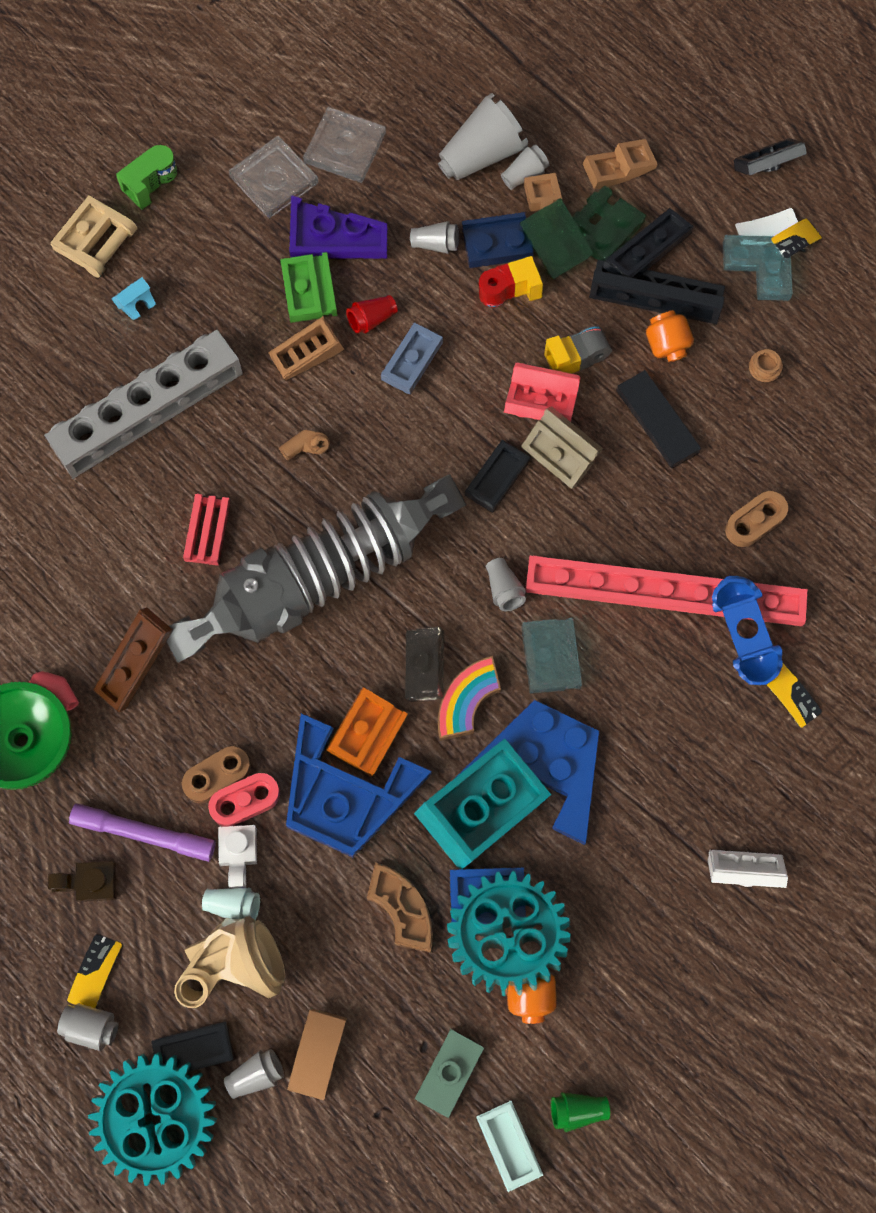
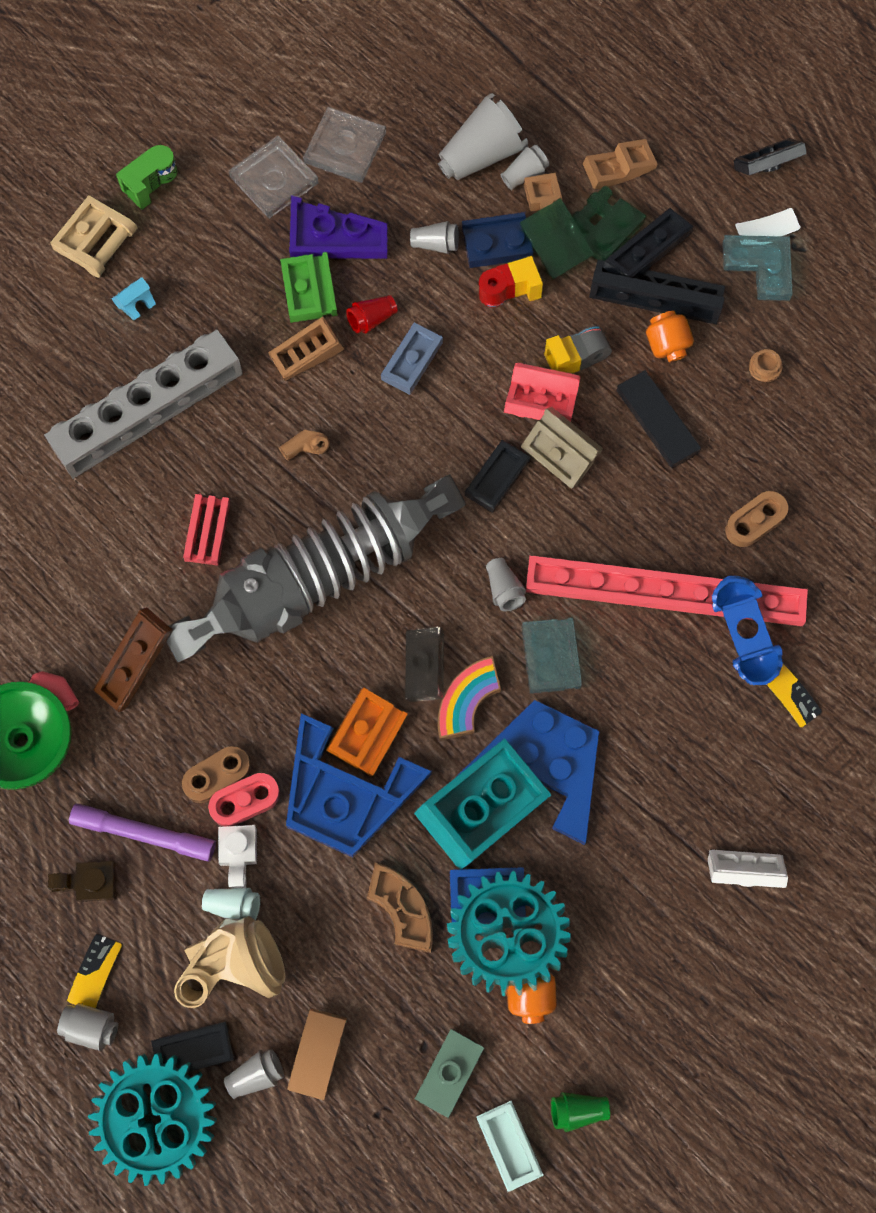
(795, 238): sticker -> none

